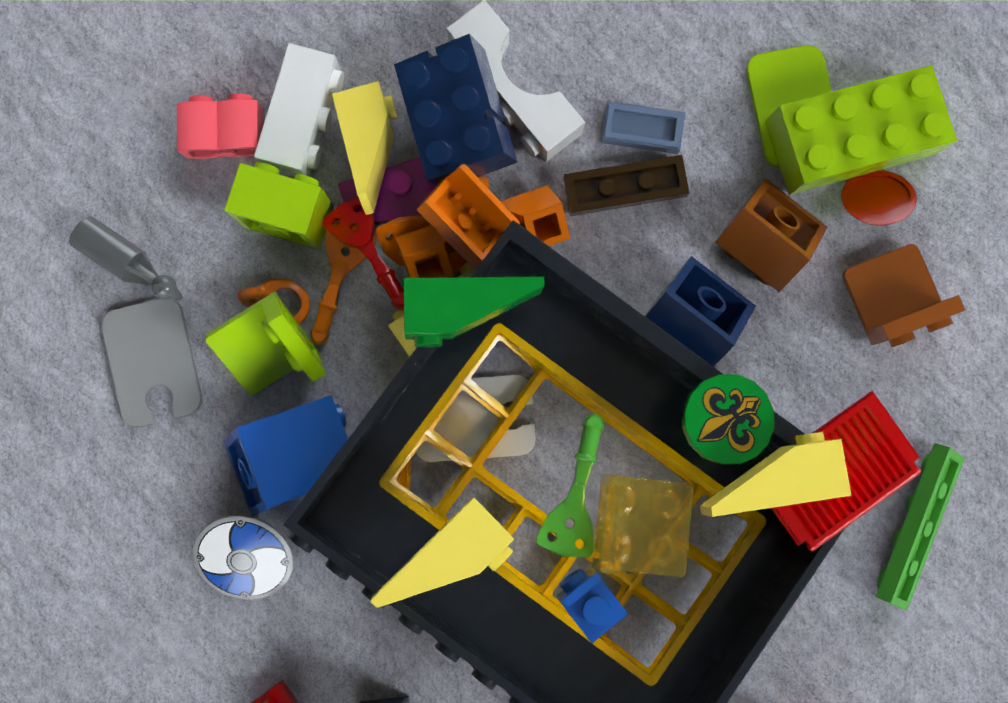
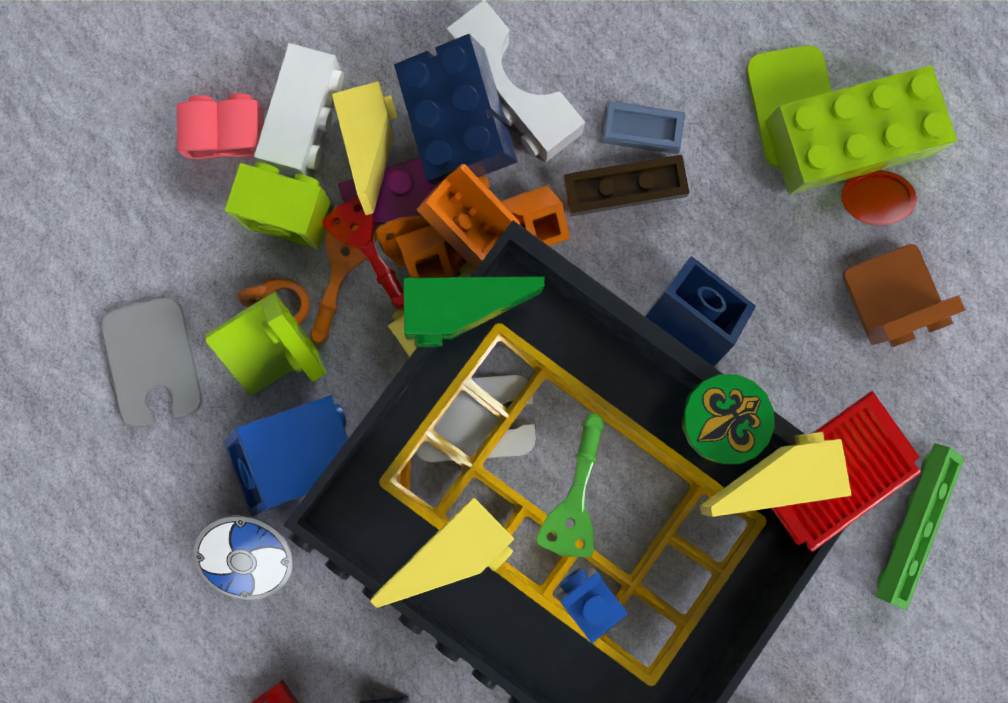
(120, 257): dark grey wheel -> none
(642, 526): clear yellow bracket -> none
(772, 236): dark orange slope -> none

